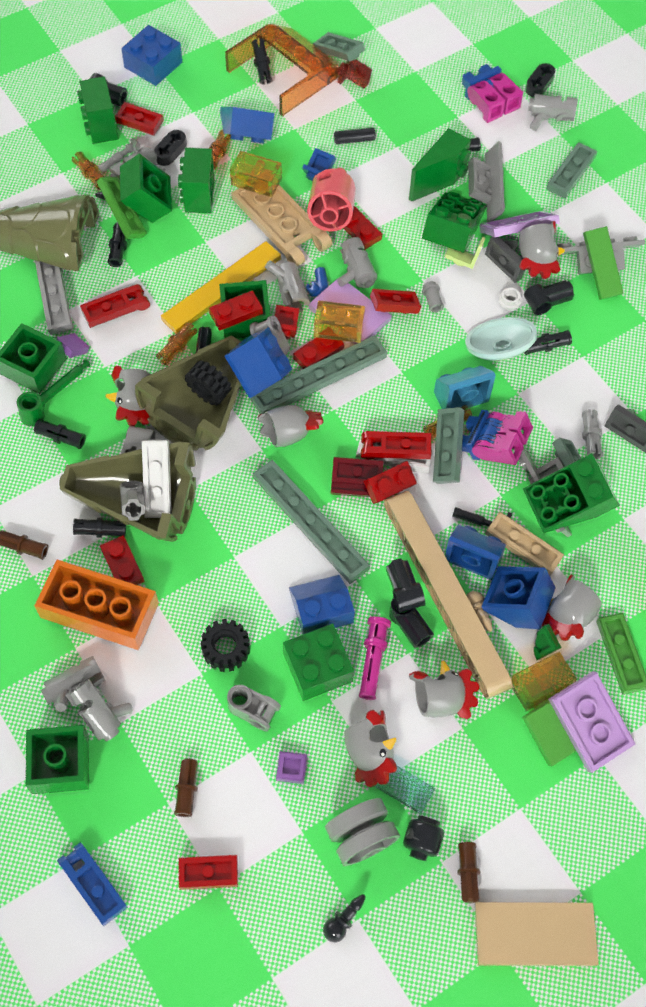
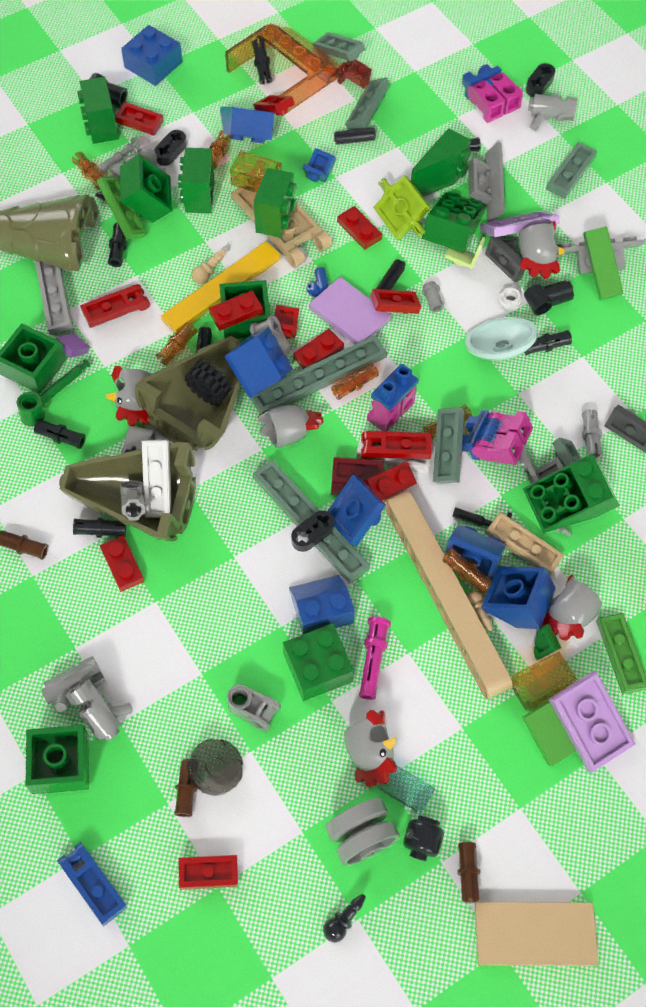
(97, 604): orange brick -> none
(202, 273): none -> tan bar
(215, 767): none -> clear smoke tile
(225, 660): black tyre -> none
(274, 104): none -> red plate
(274, 202): none -> green brick
(290, 284): light grey piece -> none
(291, 767): medium lavender tile -> none
(315, 535): none -> black beam
(331, 199): coral cylinder -> none
(339, 321): clear yellow brick -> none
(355, 381): none -> clear orange pin
(356, 510): none -> blue tile
(358, 264): light grey piece -> none
(367, 104): none -> sand green plate
(392, 275): none -> black axle
(393, 398): none -> hips
(401, 207): none -> lime plate
(406, 591): black piece -> none
(412, 625): black piece -> none
(446, 694): light grey piece -> none
(466, 387): dark azure slope -> none
(467, 570): none -> clear orange pin

